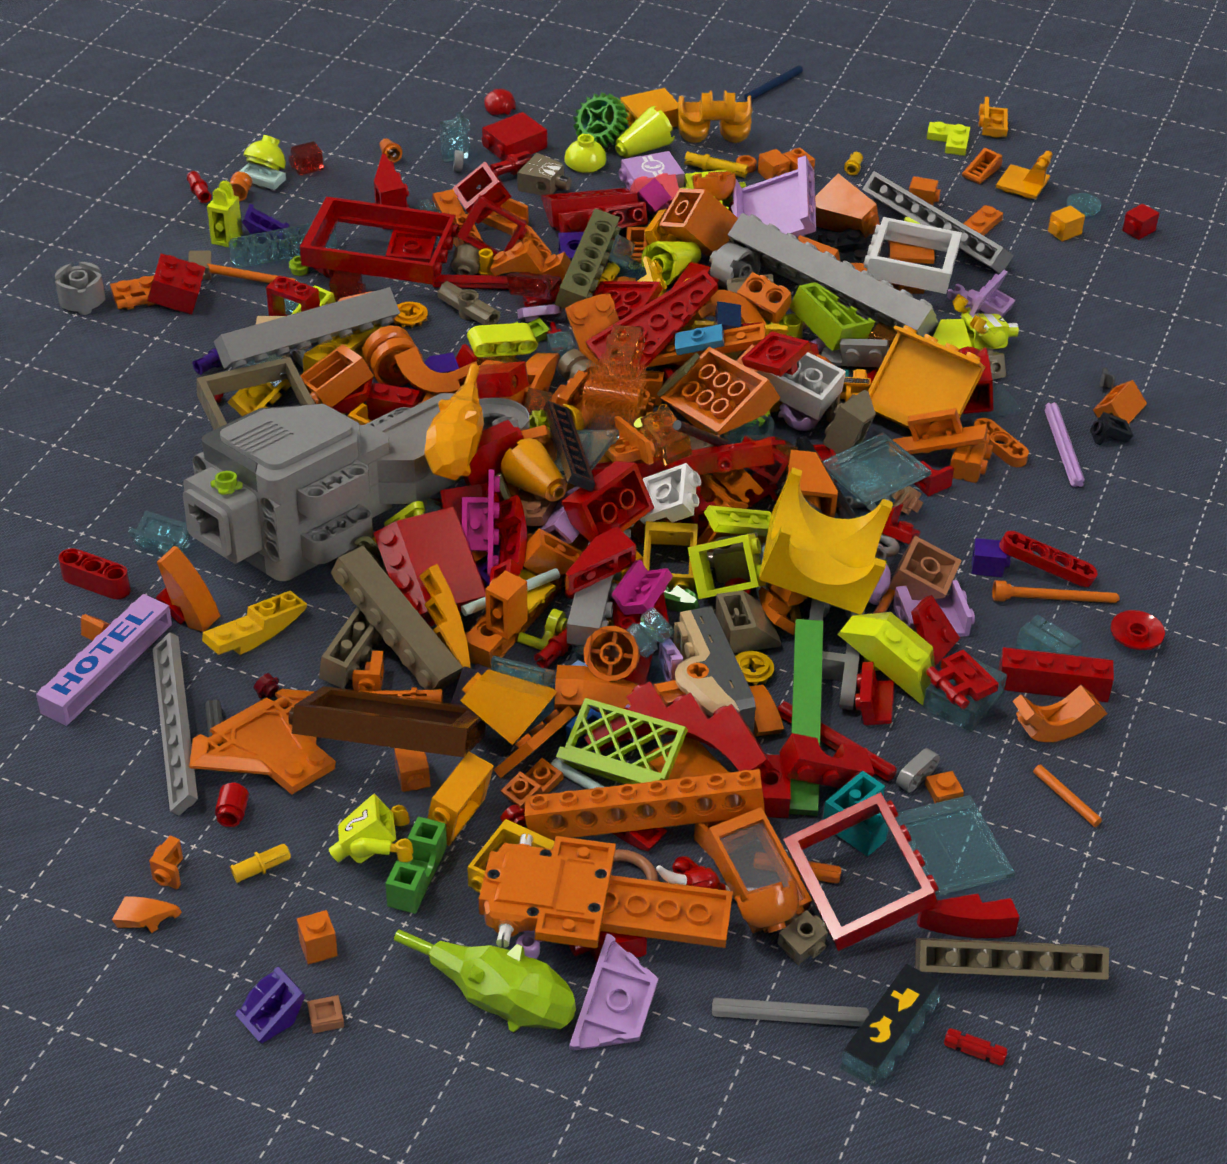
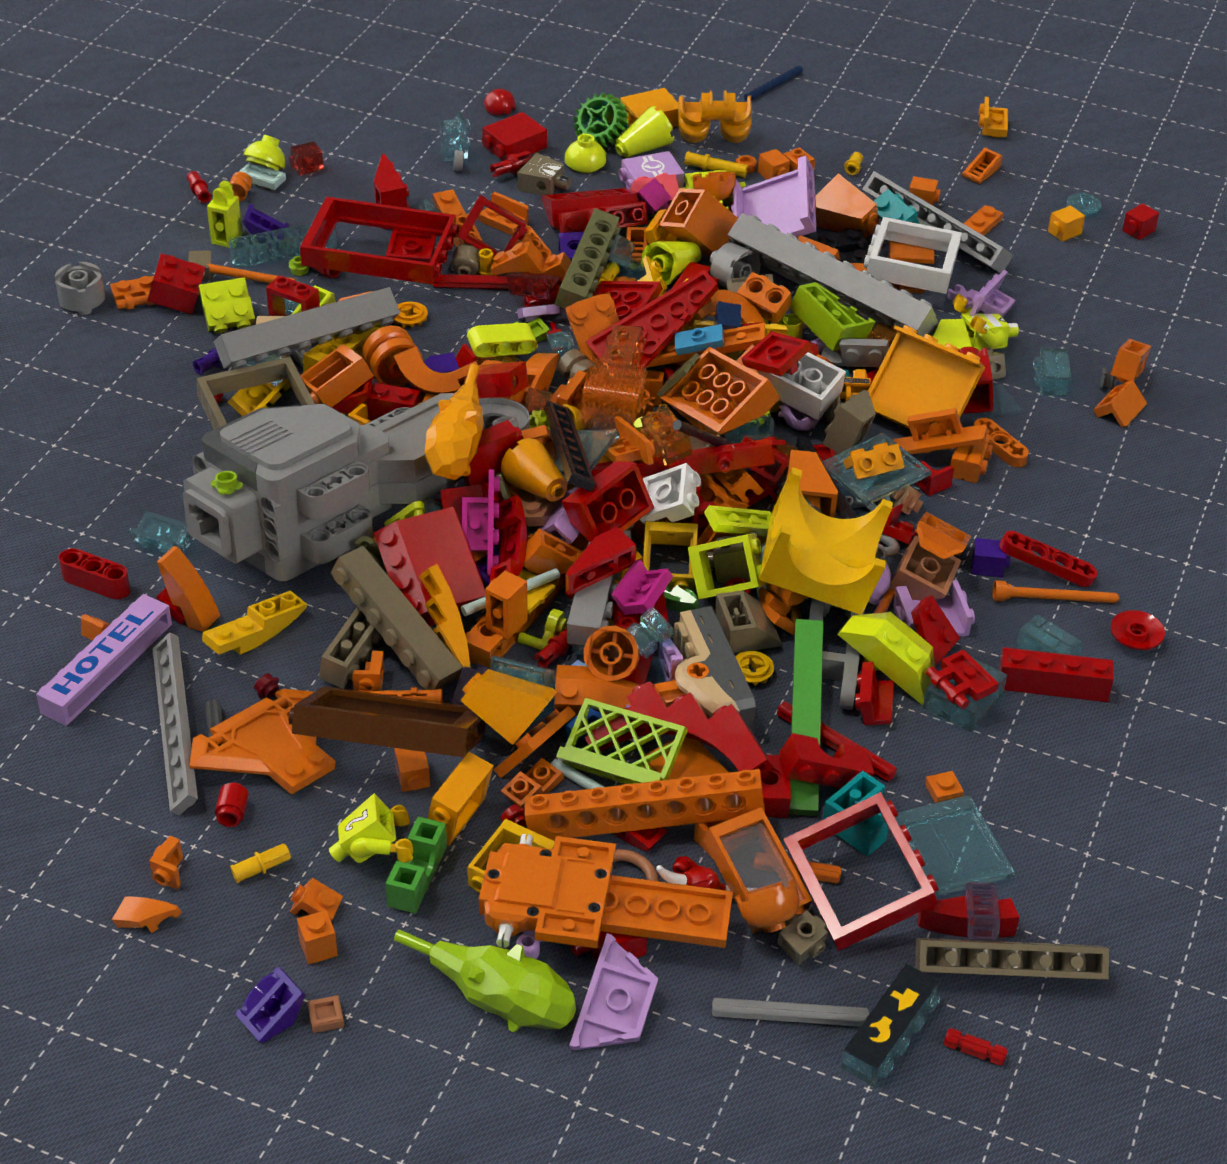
(226, 305): none -> neon yellow plate
(315, 898): none -> orange bracket
(346, 284): clear red brick -> none
(391, 149): orange cone -> none
(468, 304): dark tan piece -> none
(490, 188): red window -> none
(767, 717): orange slope -> none
(874, 462): none -> light orange bracket
(894, 207): none -> teal bracket
(917, 770): light grey beam -> none
(940, 537): none -> orange slope
(954, 135): neon yellow plate -> none
(982, 912): none -> clear purple slope
(1026, 181): light orange plate -> none
(1052, 372): none -> clear light blue brick
(1061, 720): orange arch -> none
(1064, 445): lavender axle -> none
(1068, 796): orange bar -> none
(1110, 426): black bracket -> none
(1130, 360): none -> orange brick

